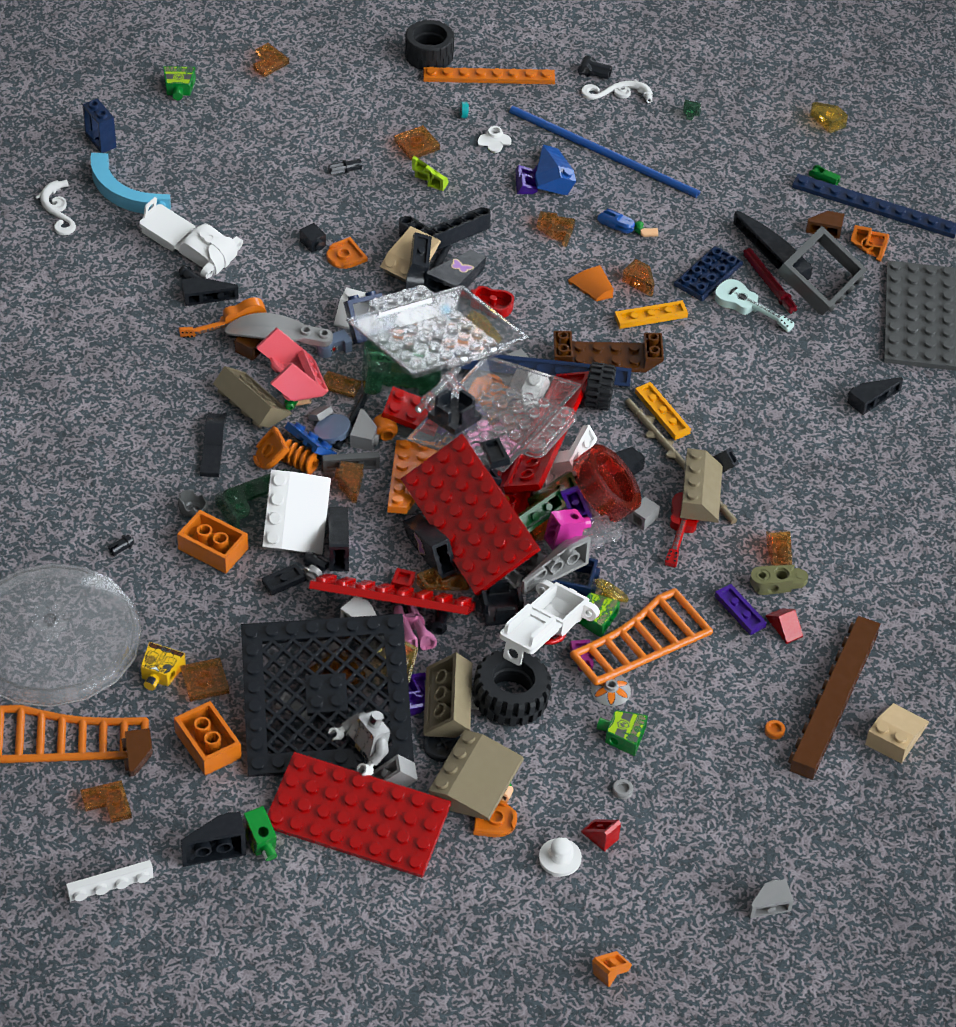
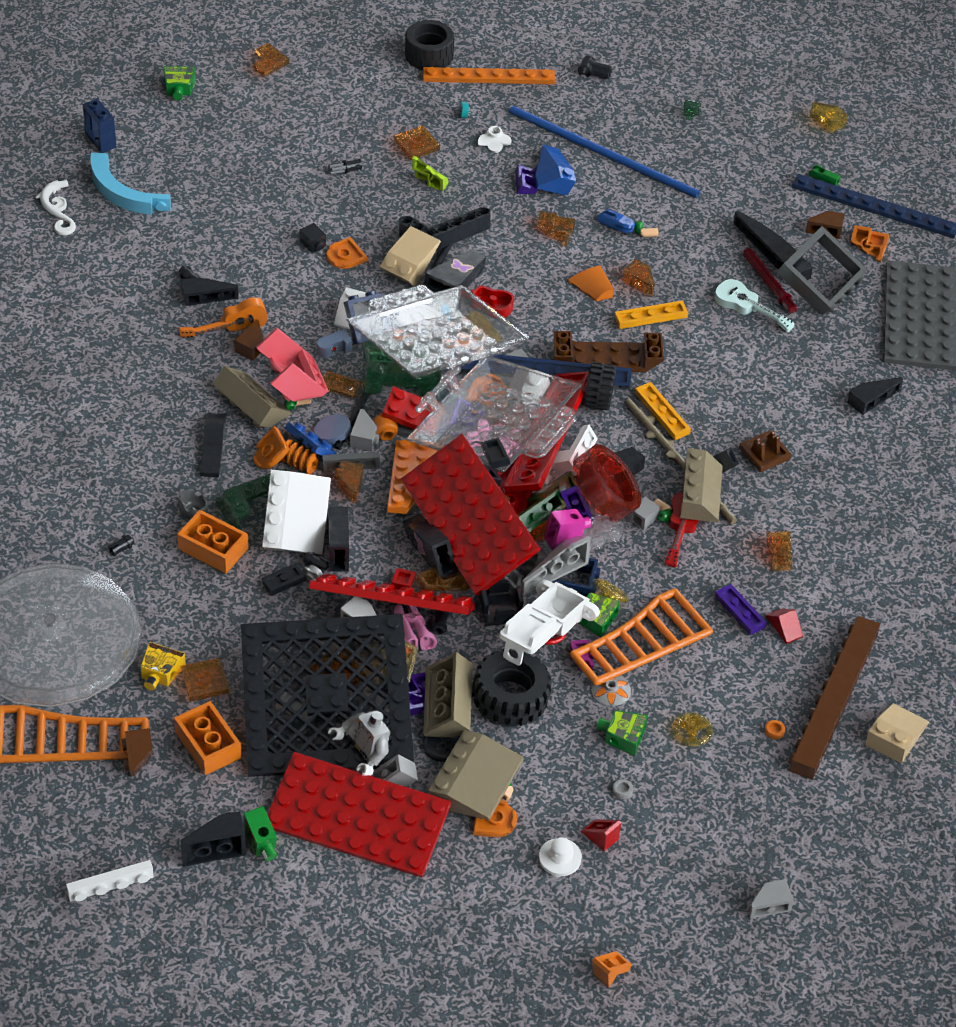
(108, 795): clear orange plate -> none
(200, 244): white piece -> none
(262, 324): light grey plant -> none
(320, 413): light grey tile -> none
(419, 260): black piece -> none
(454, 413): black panel -> none
(617, 89): white plant -> none
(665, 511): none -> arm
(693, 723): none -> clear yellow piece
(708, 273): dark blue tile -> none
(765, 451): none -> reddish brown plate
(777, 579): olive piece -> none

